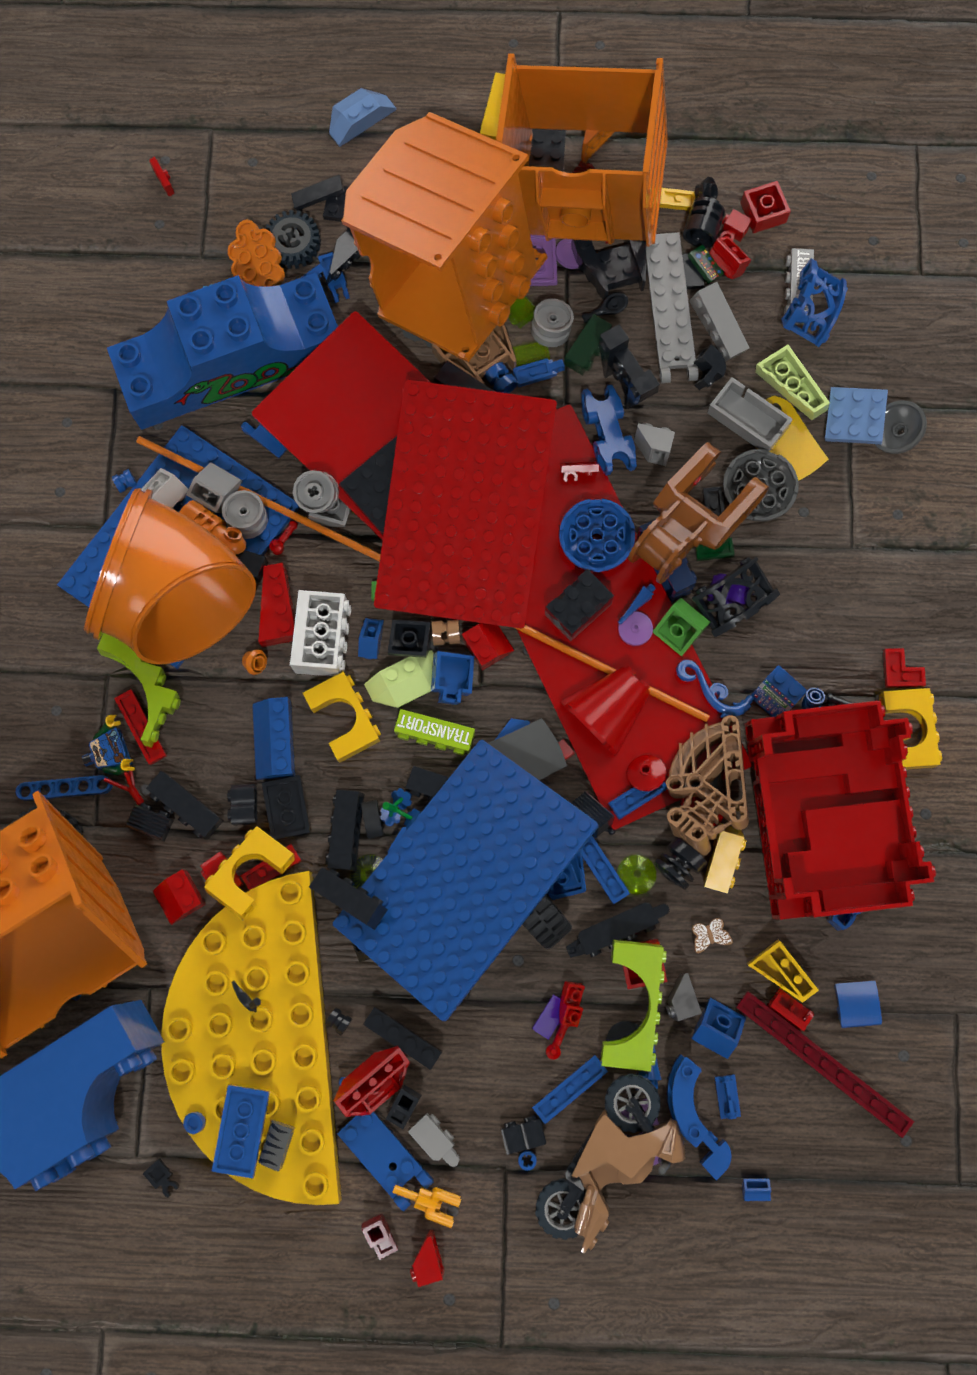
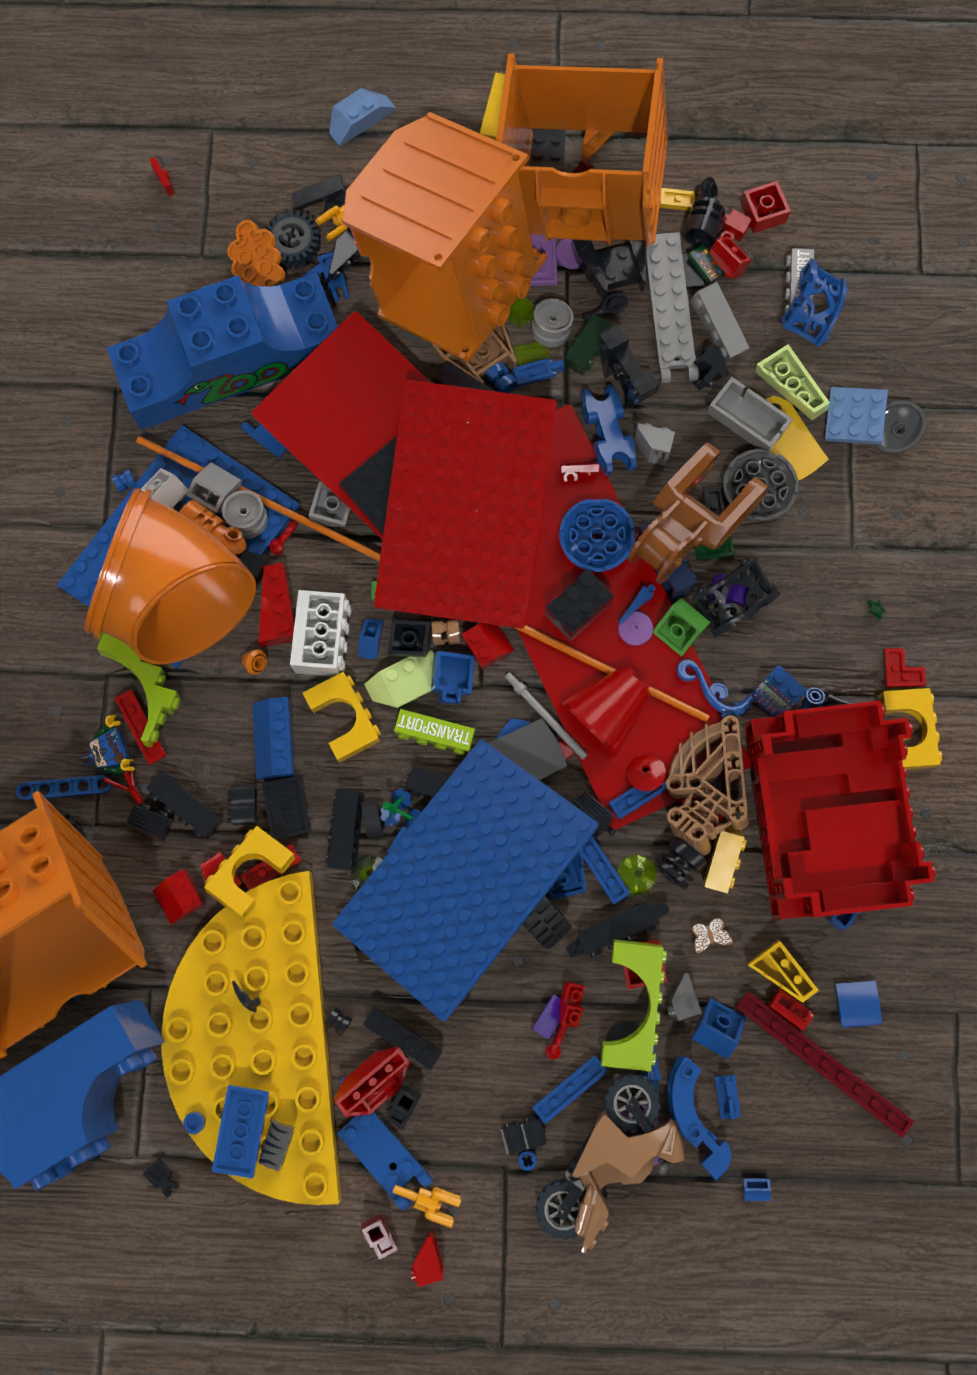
(307, 499): light grey wheel -> none
(336, 215): none -> light orange plant
(349, 898): black brick -> none
(434, 1140): light grey hinge -> none
(521, 689): none -> light grey bar
(876, 608): none -> dark green piece

